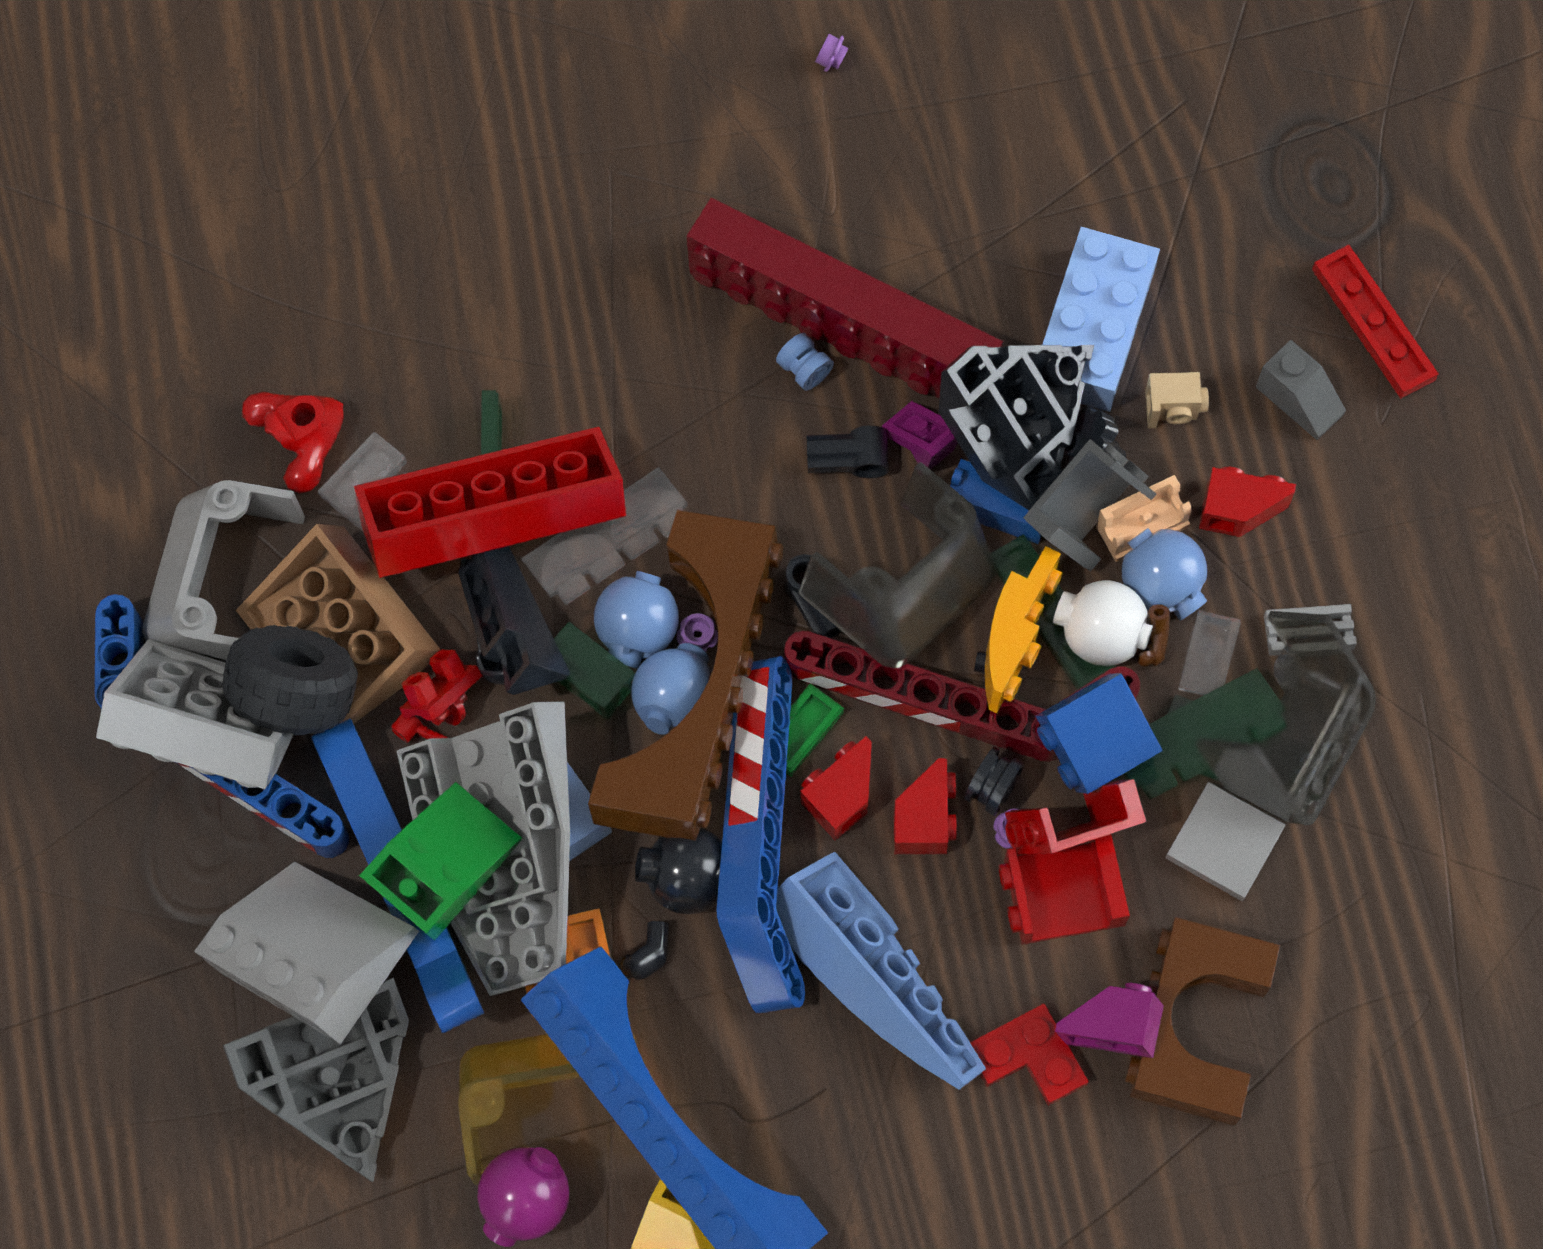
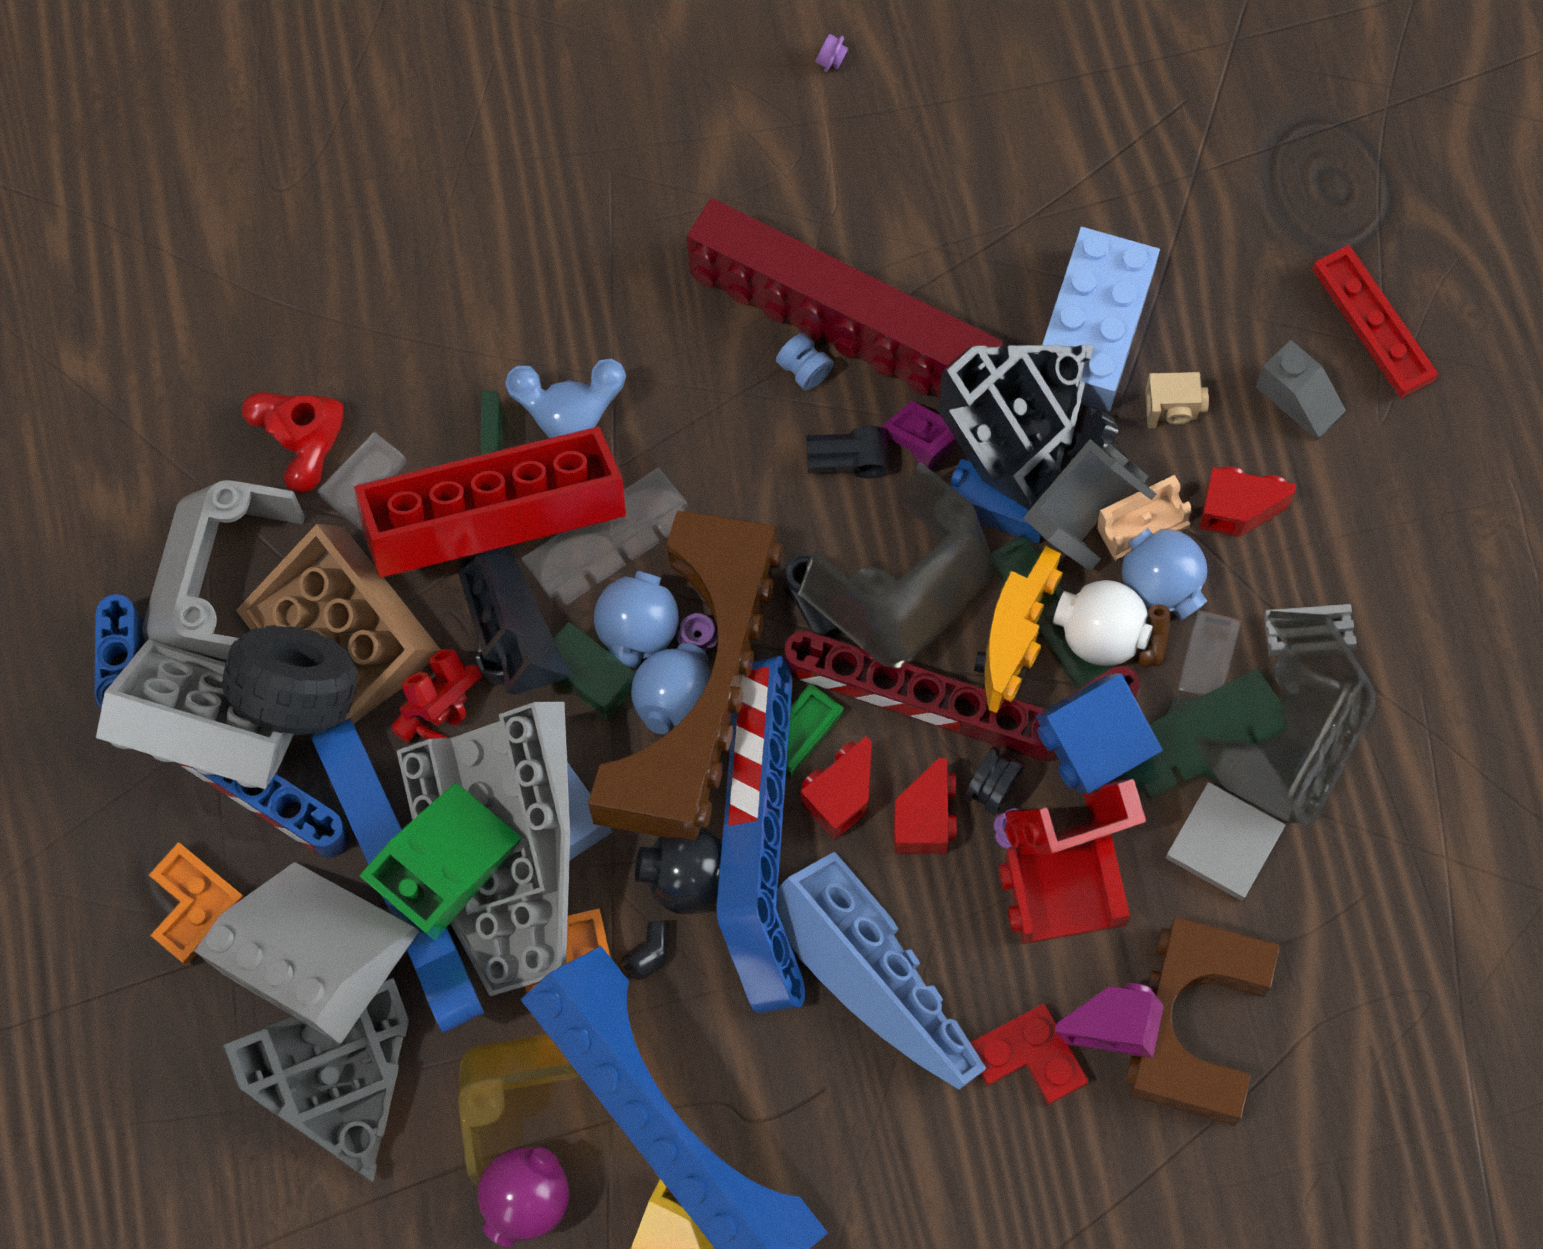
(201, 898): none -> orange plate
(568, 404): none -> medium blue head

